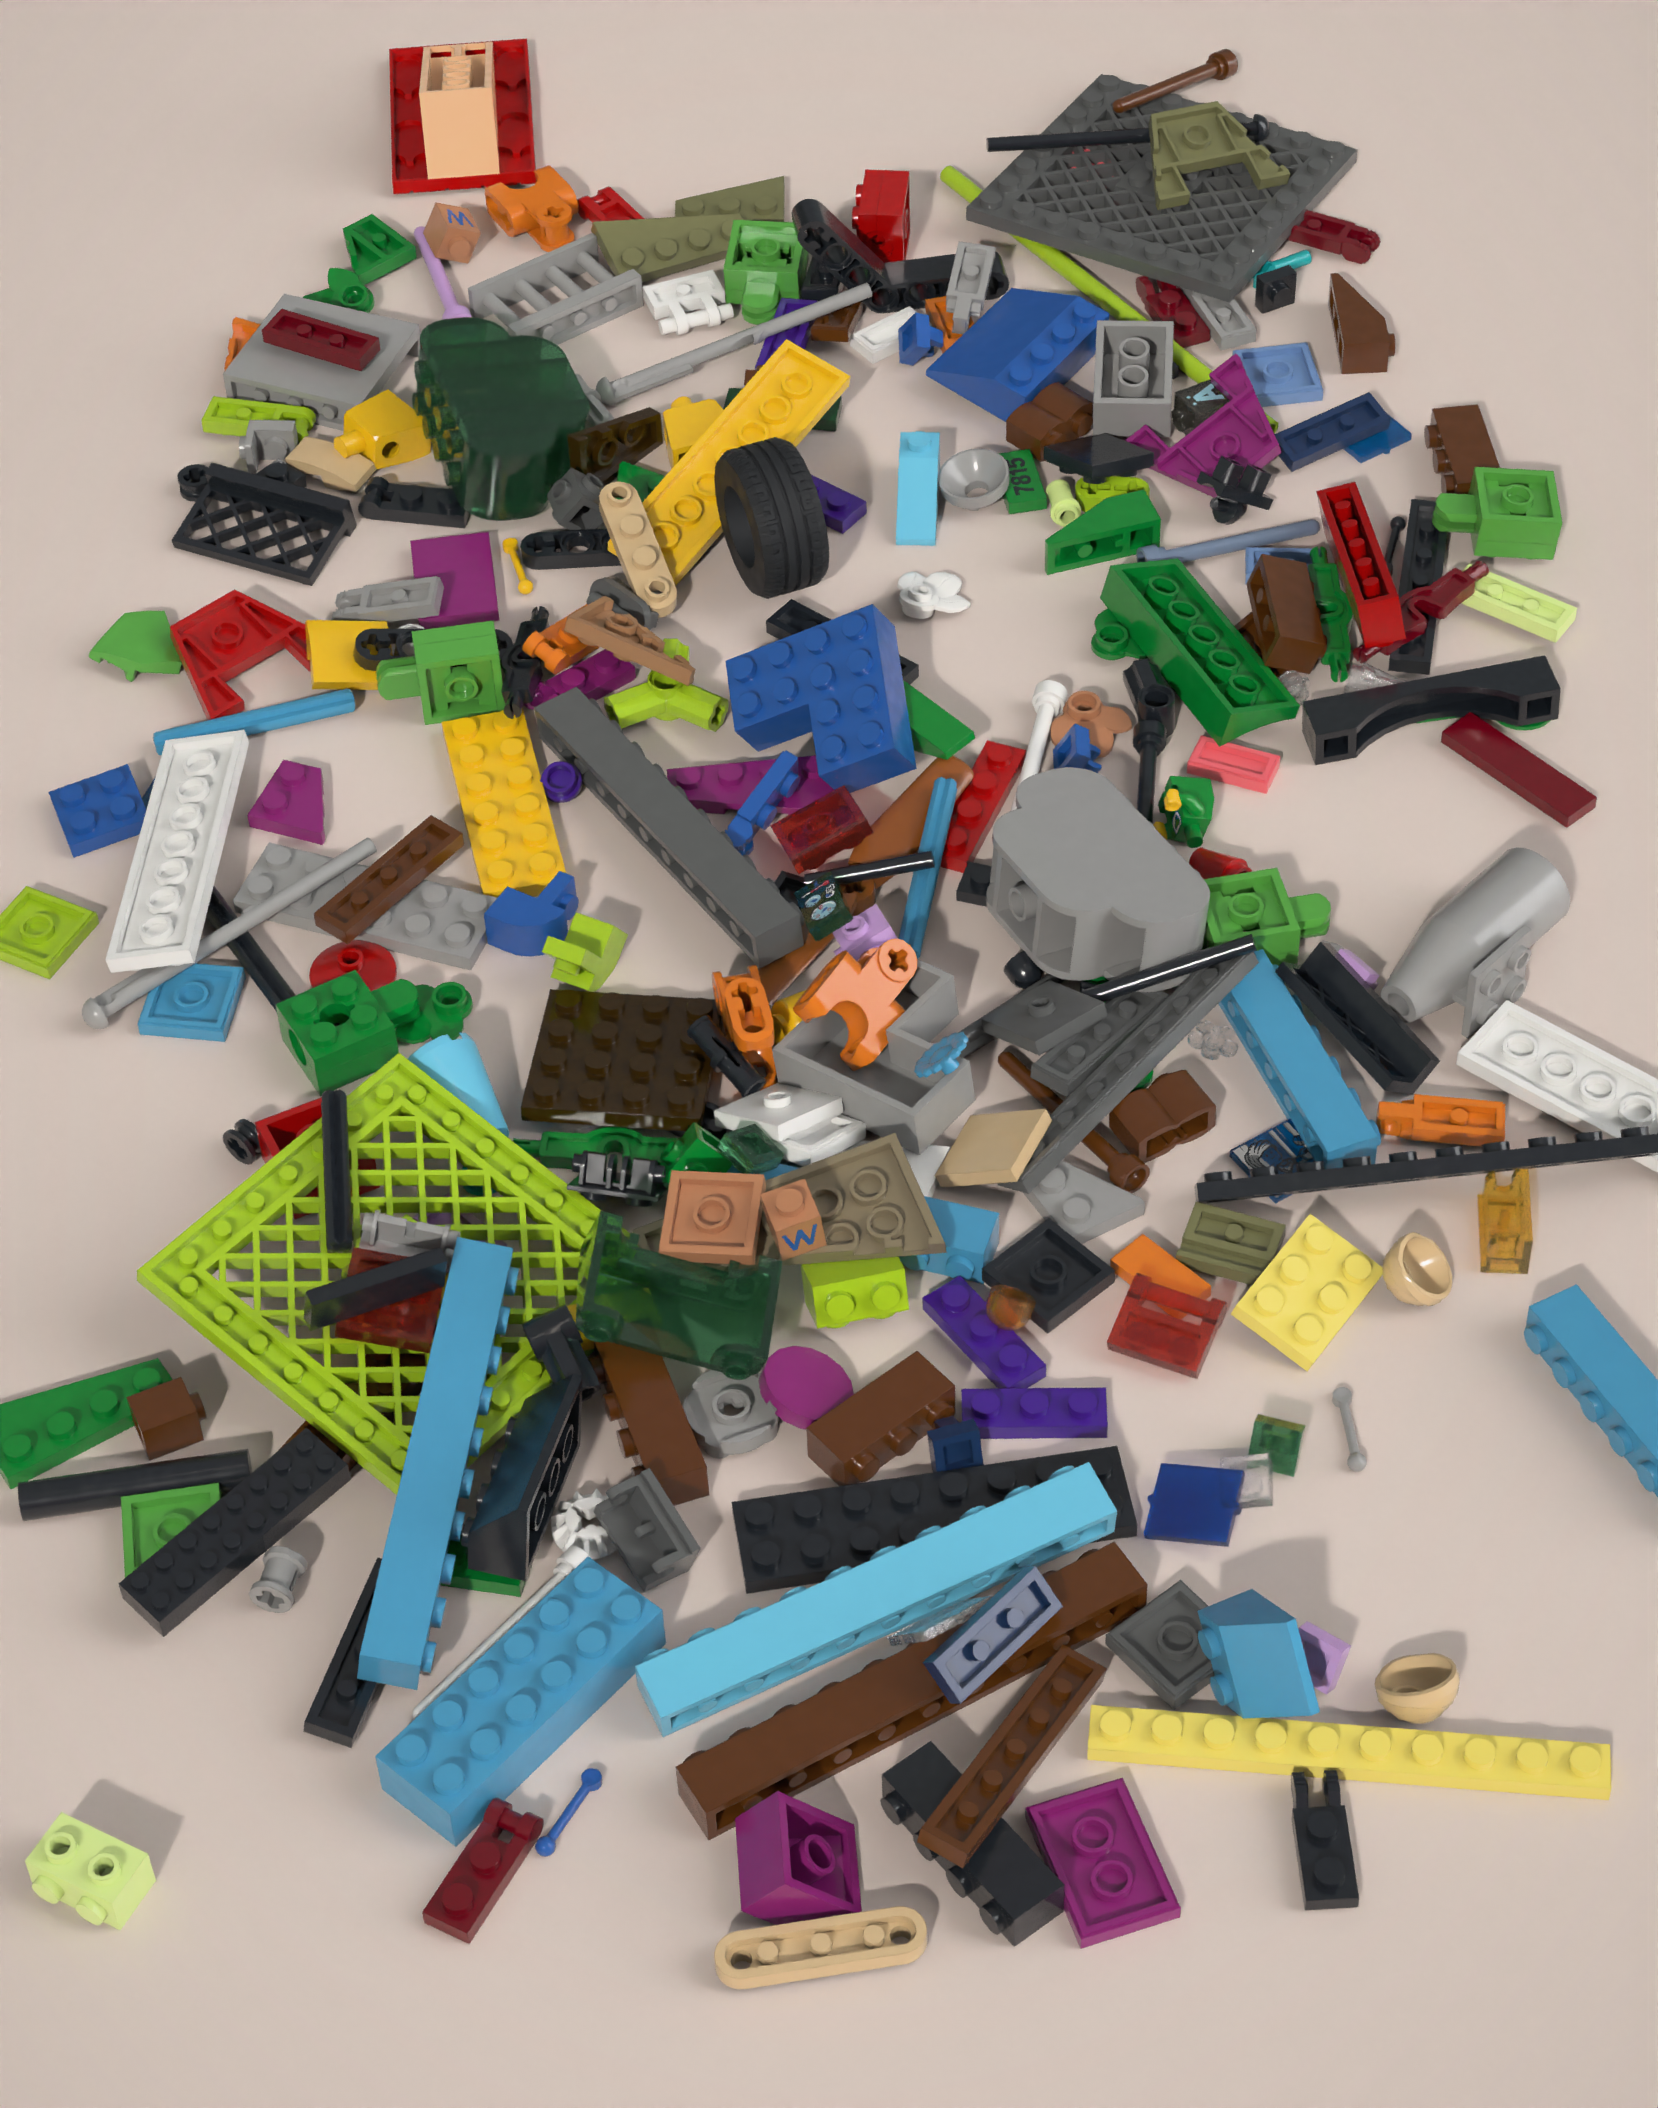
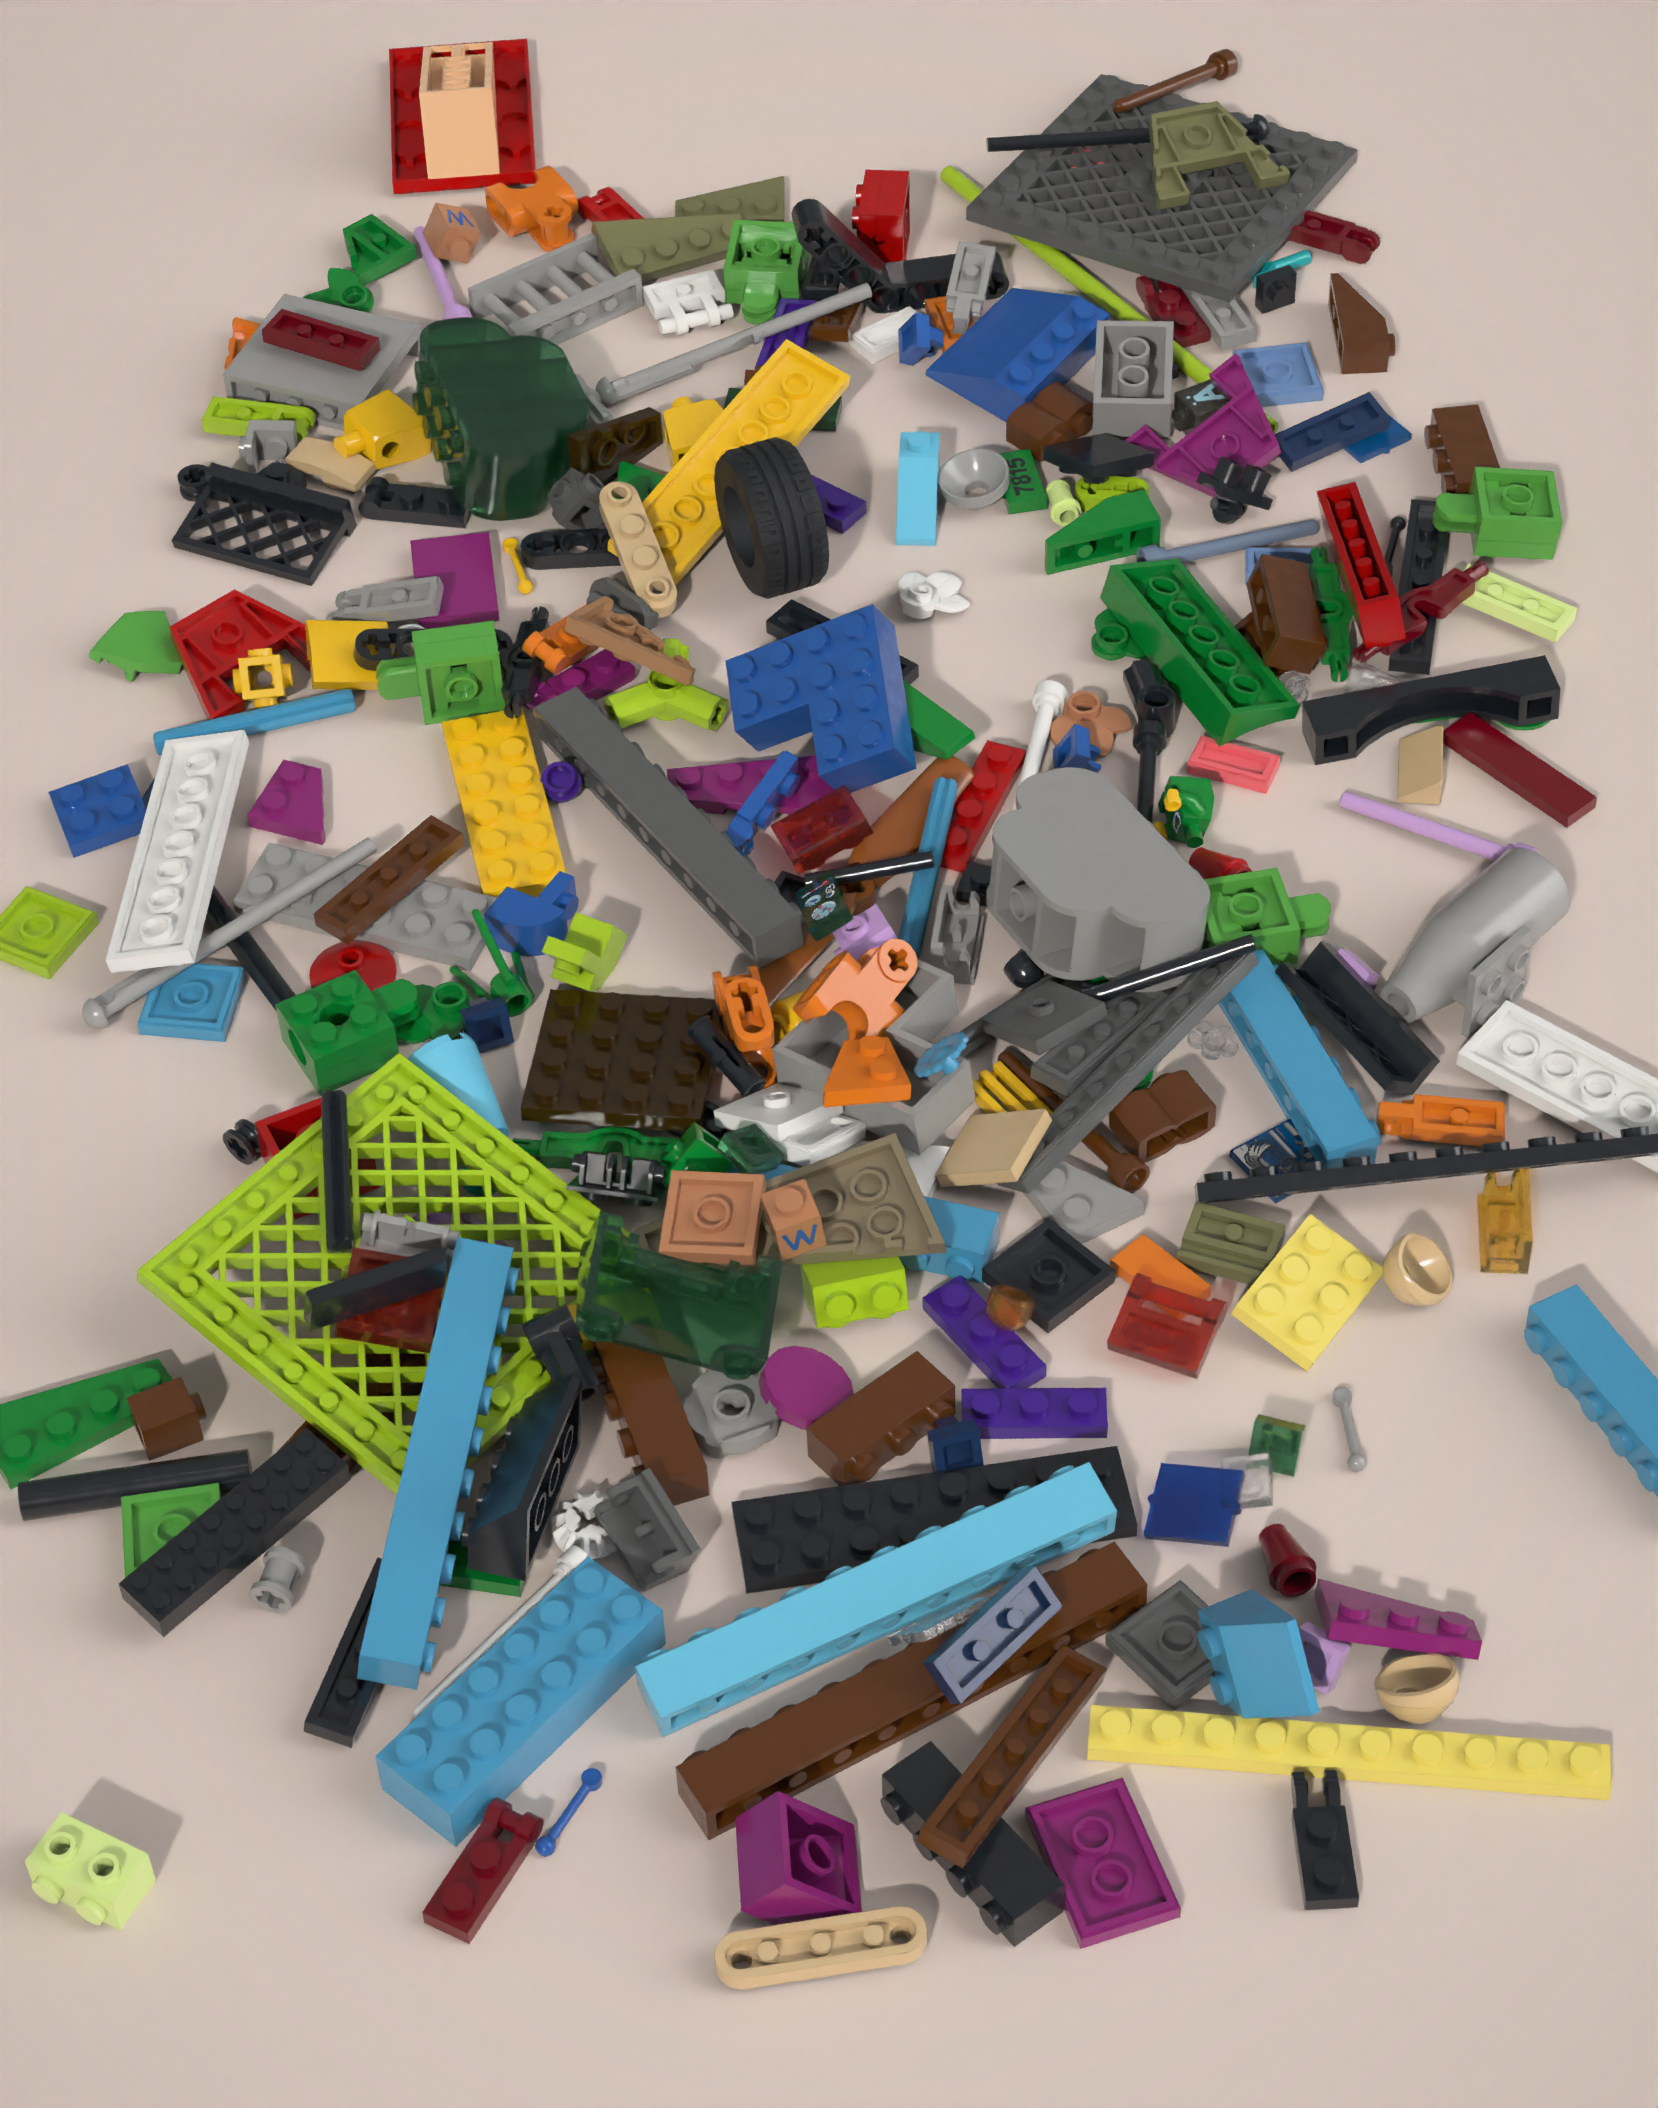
(249, 668): none -> yellow brick
(487, 1023): none -> dark blue tile
(507, 985): none -> green plant
(866, 1074): none -> orange wing
(957, 936): none -> light grey hinge
(1007, 1088): none -> yellow tile
(1286, 1562): none -> dark red cone
(1393, 1623): none -> magenta wing
(1421, 767): none -> tan slope
(1426, 827): none -> lavender piece

